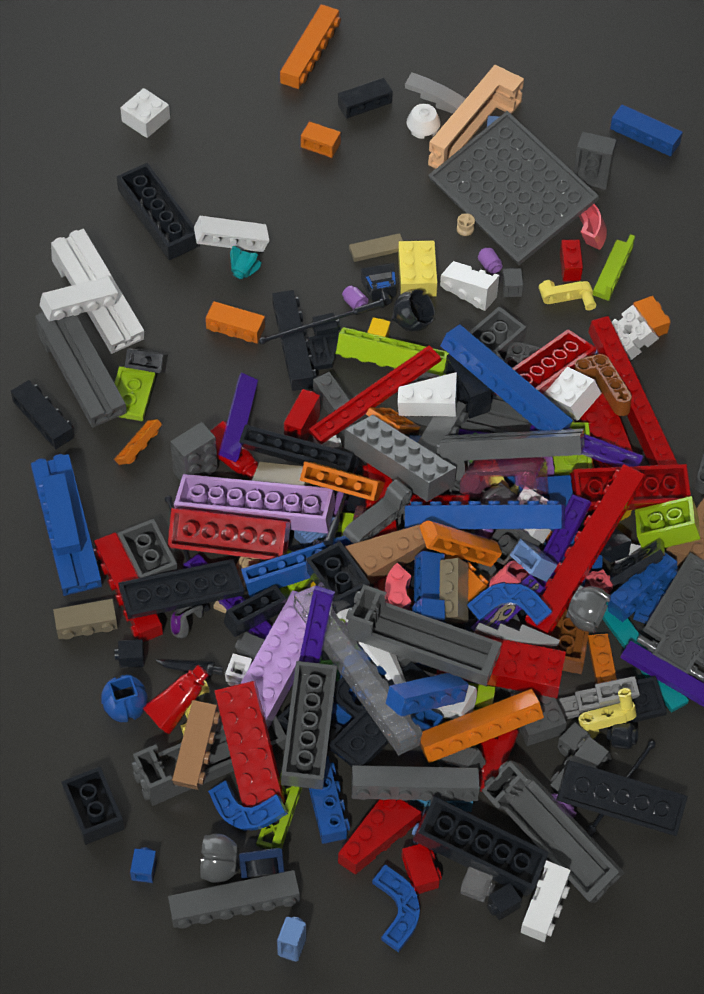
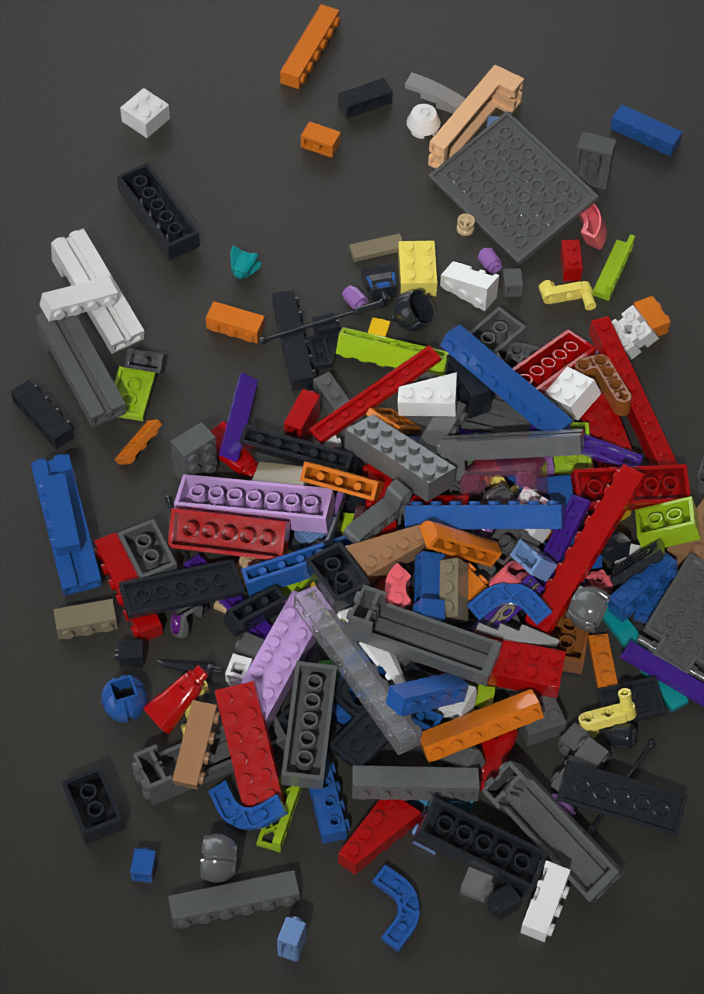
(231, 233): white brick -> none
(261, 863): piece -> none
(317, 625): dark purple tile -> none
(420, 868): red brick -> none
(601, 696): light grey slope -> none

